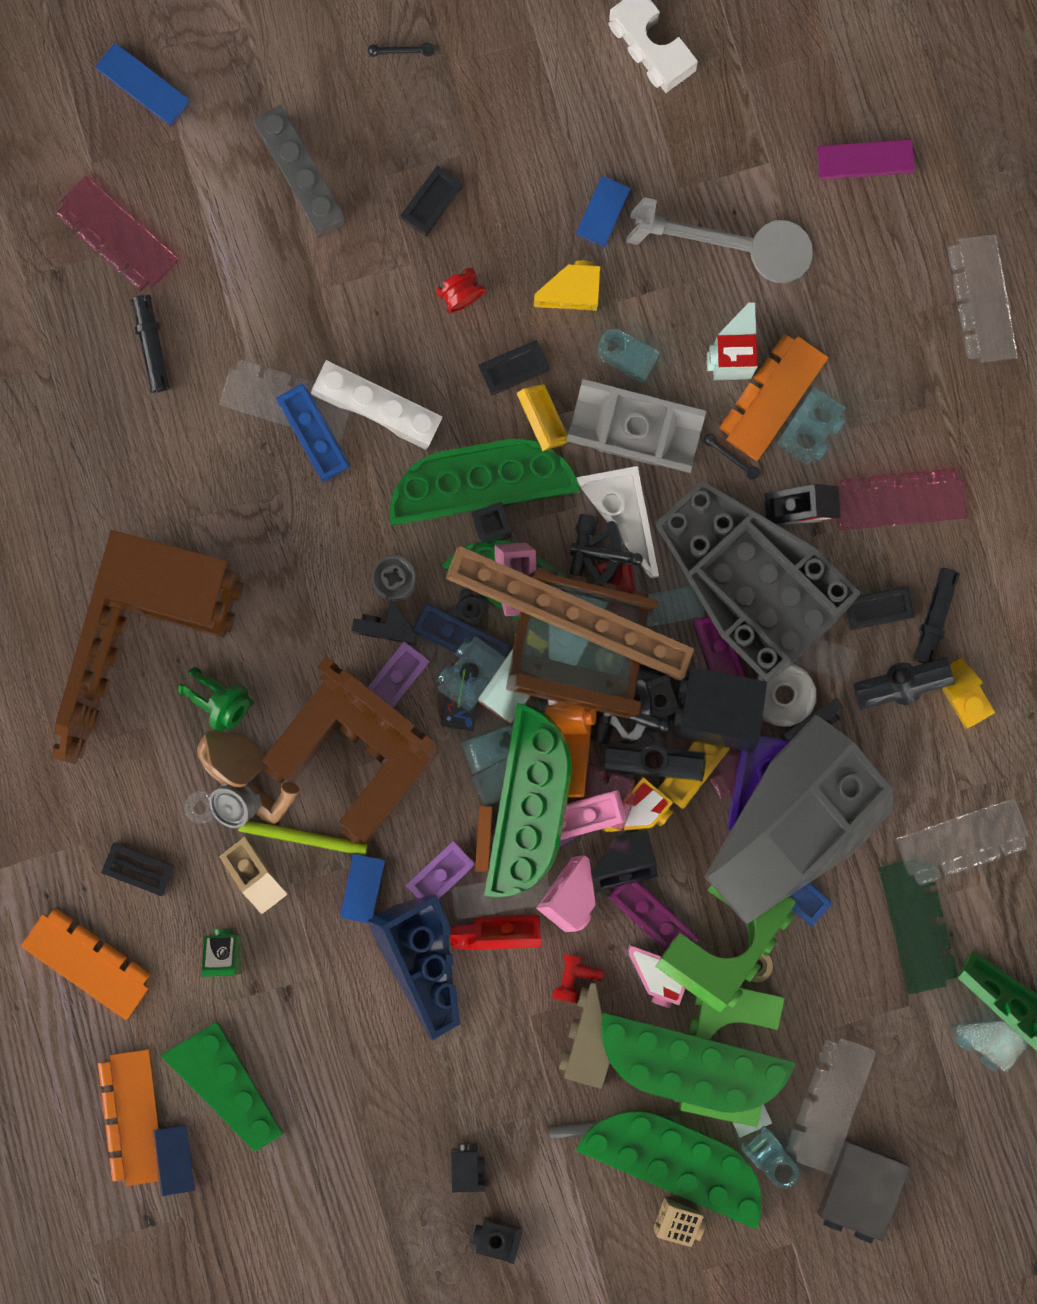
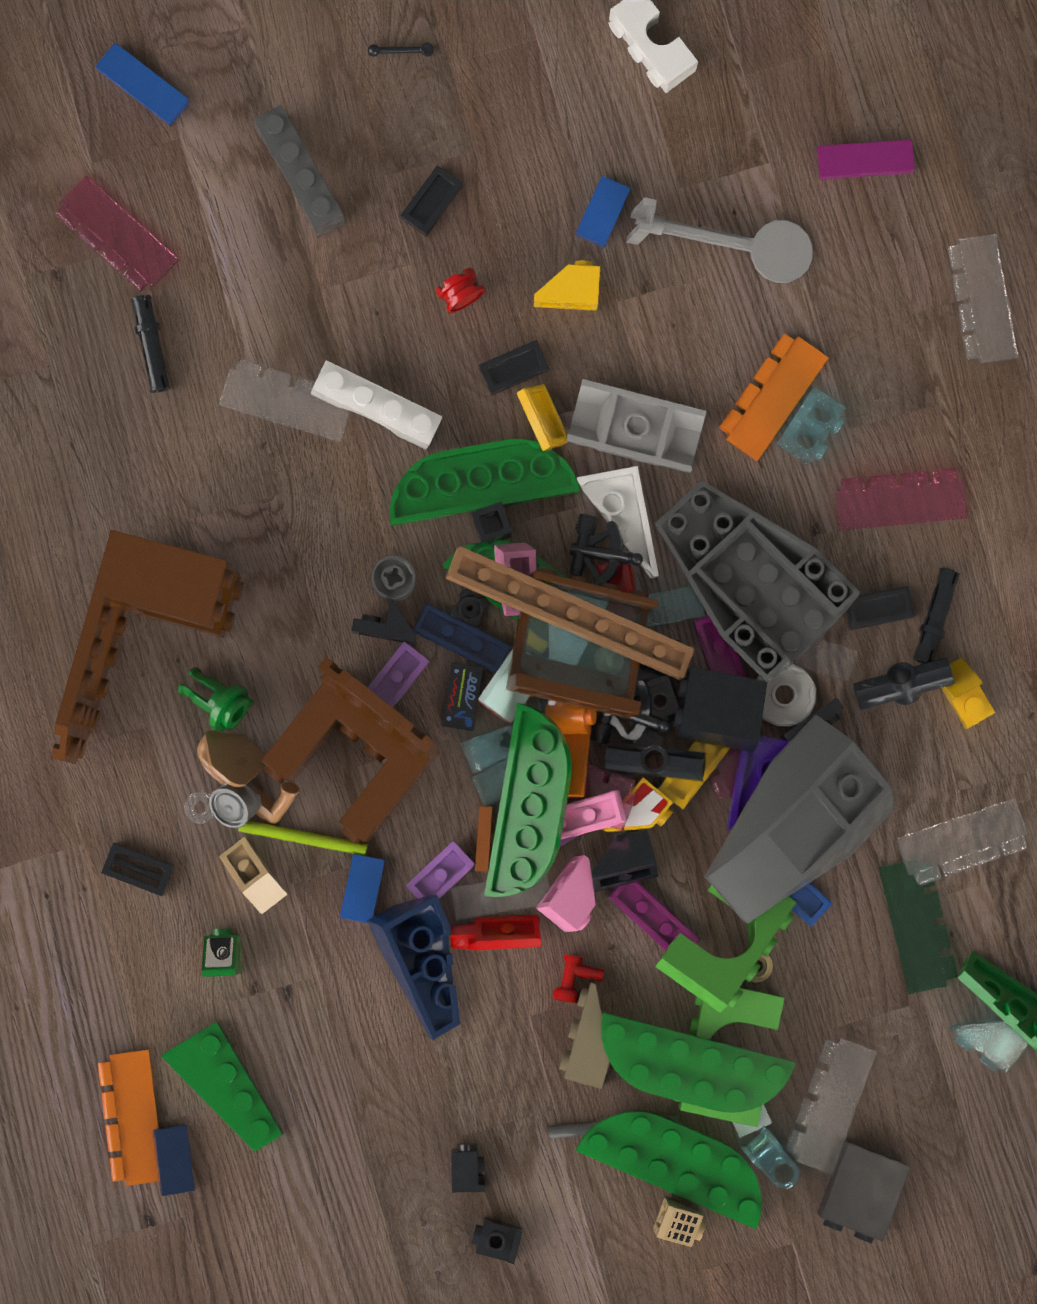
(92, 971): orange windscreen -> none
(313, 432): blue tile -> none
(467, 693): clear light blue brick -> none
(631, 356): clear light blue piece -> none
(655, 982): slope -> none
(735, 348): slope -> none
(751, 472): black hinge -> none
(803, 504): black slope -> none

